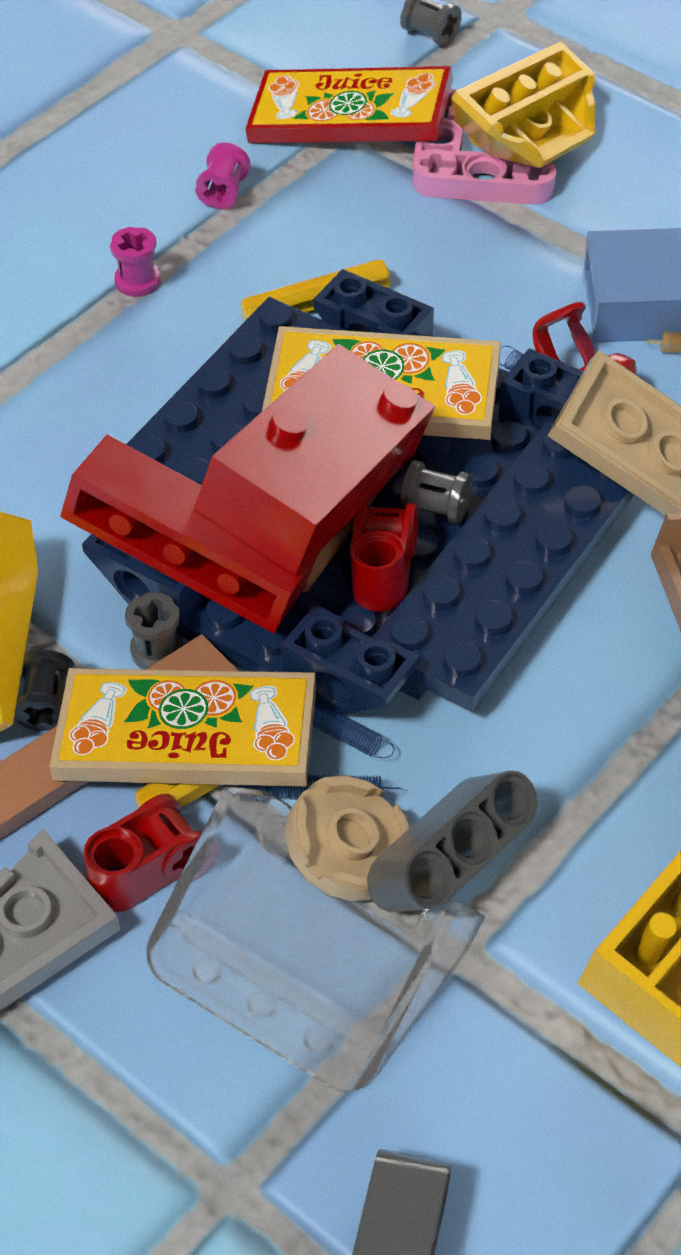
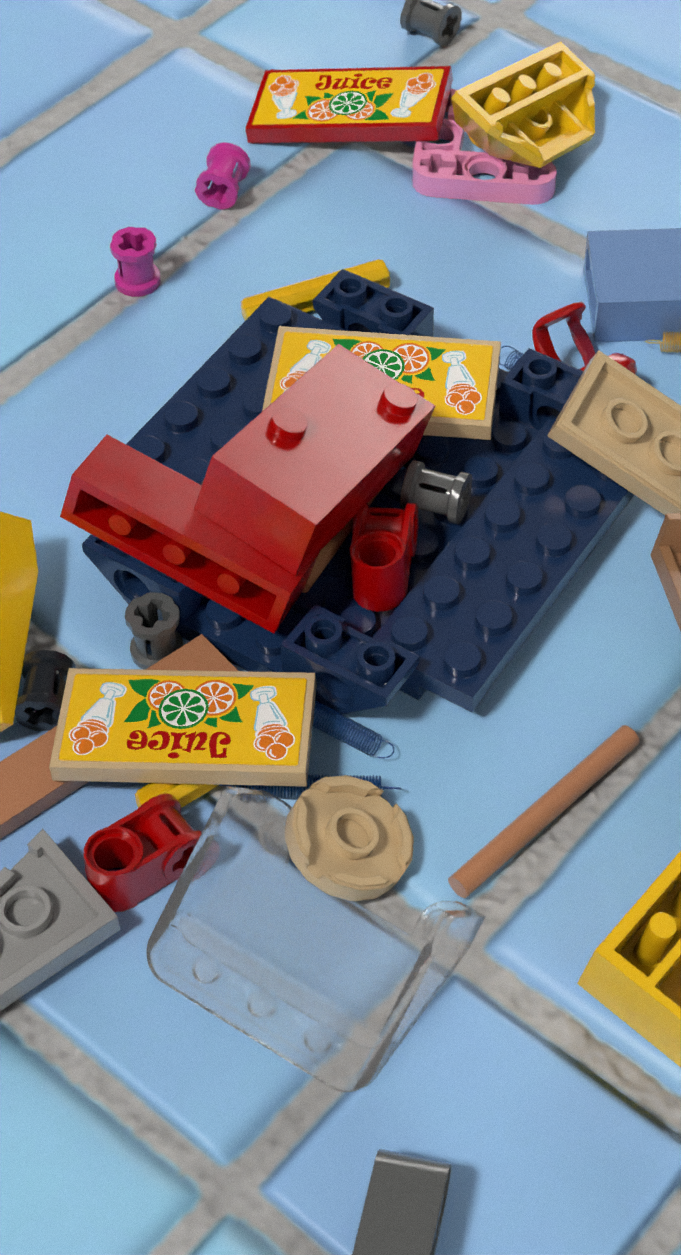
(482, 818): dark grey beam -> none
(543, 811): none -> nougat bar

